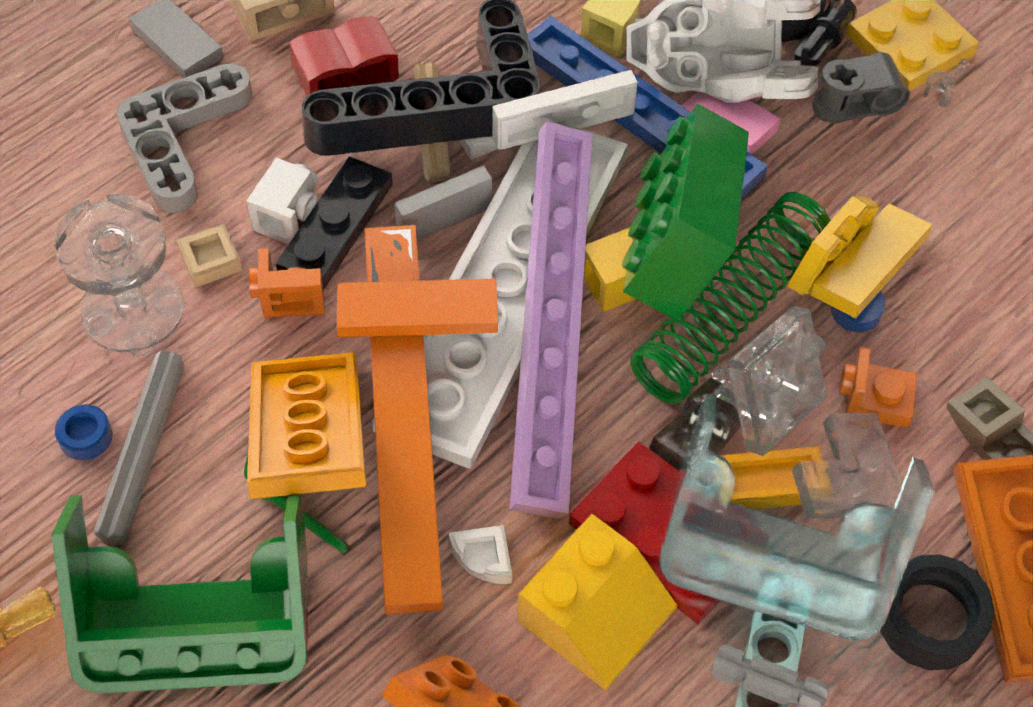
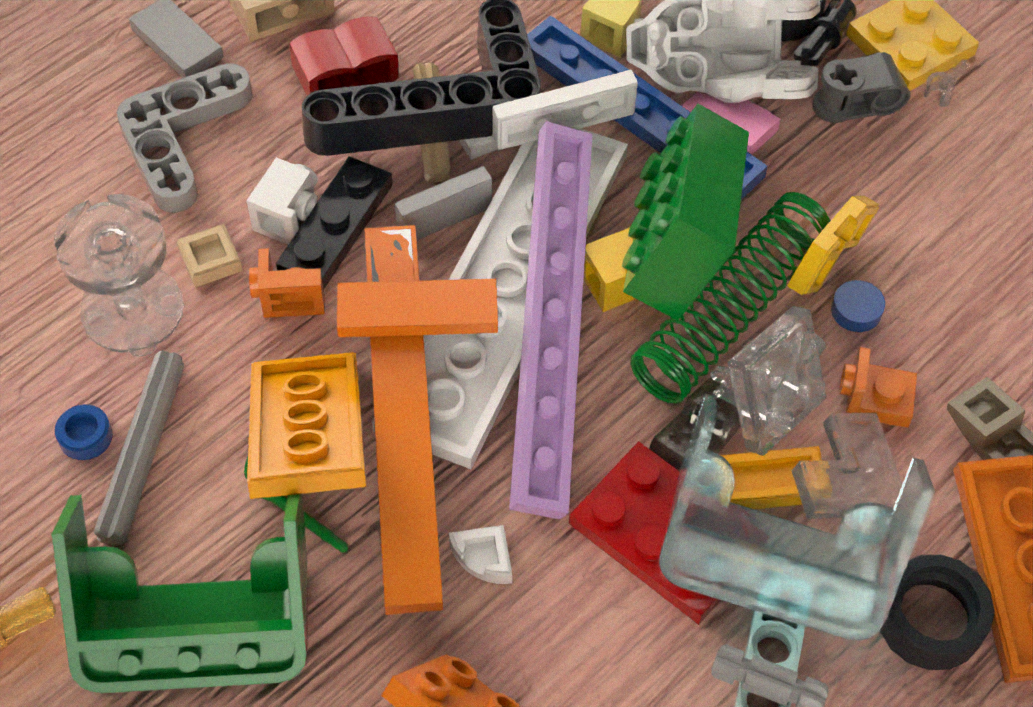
(596, 602): yellow slope -> none
(871, 260): yellow tile -> none

